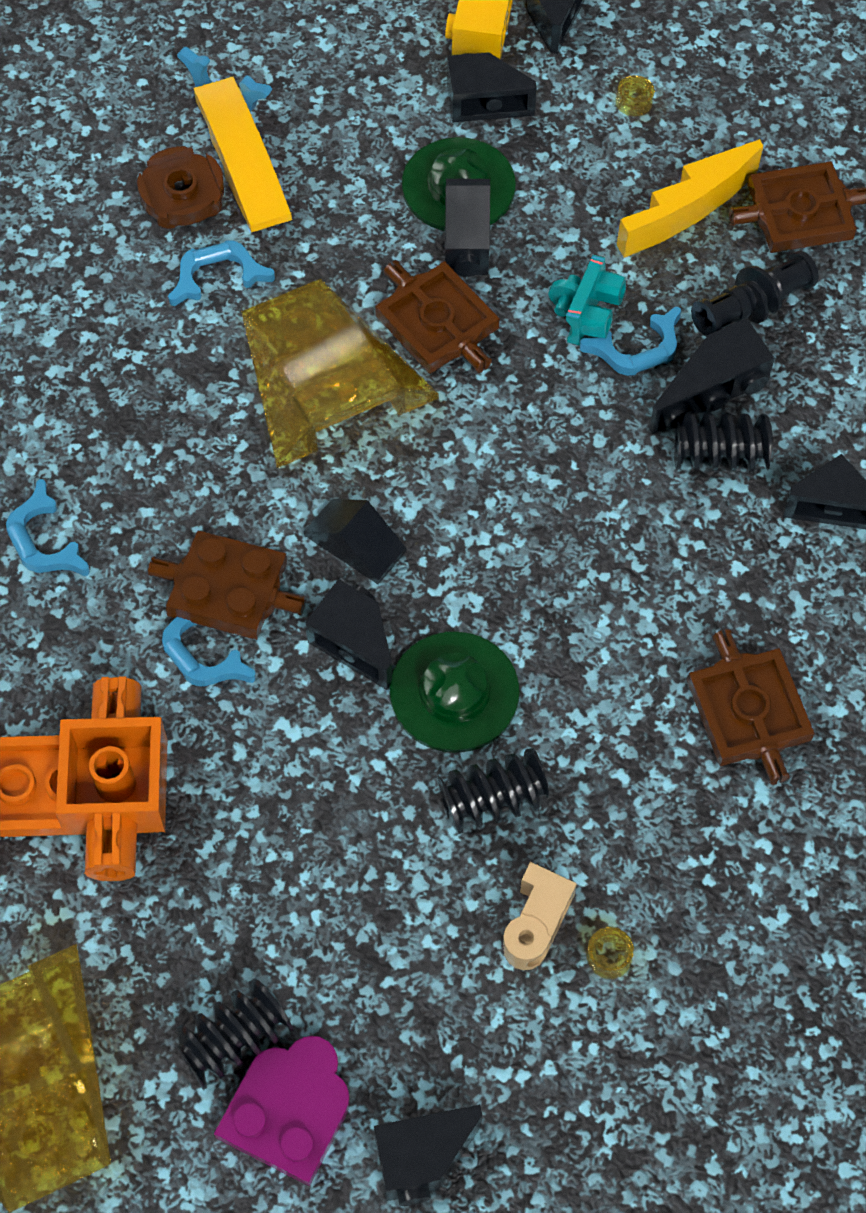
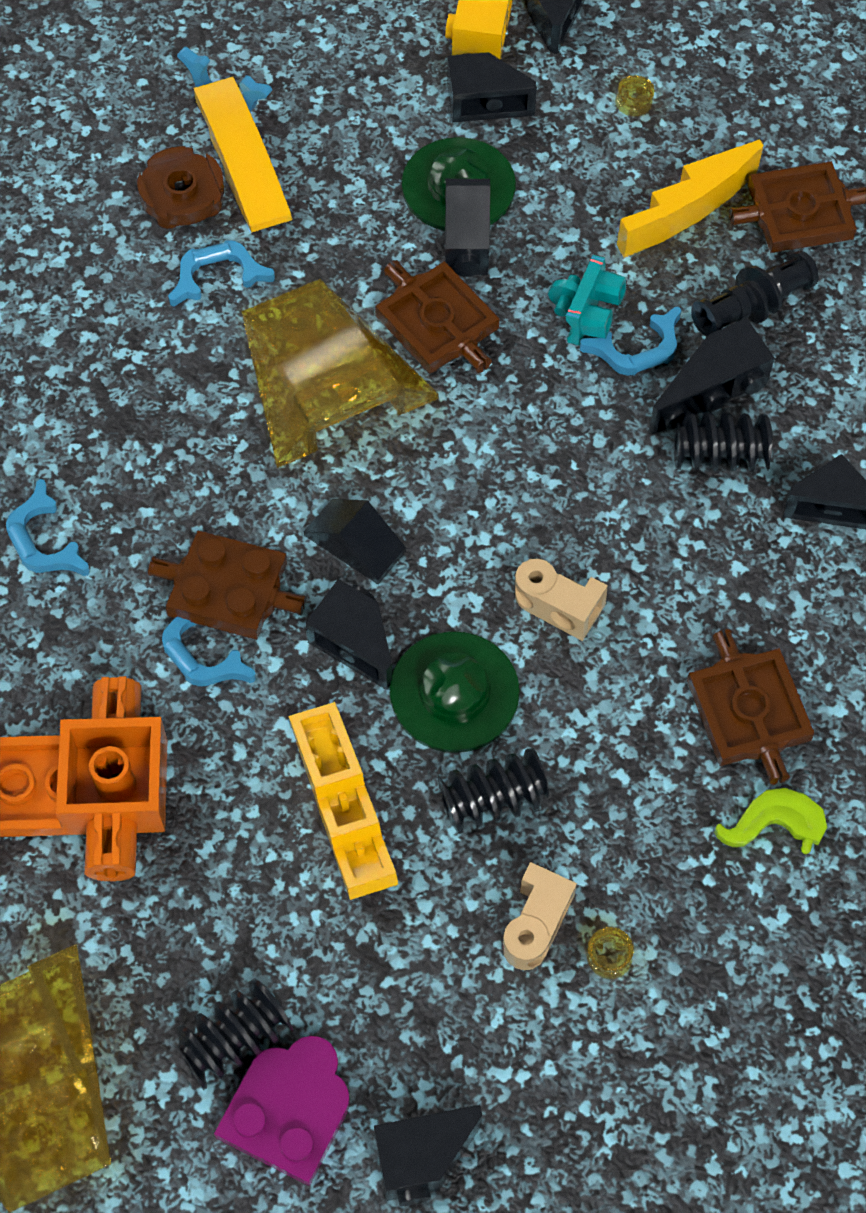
(343, 801): none -> yellow slope
(559, 598): none -> tan leg
(778, 806): none -> lime piece

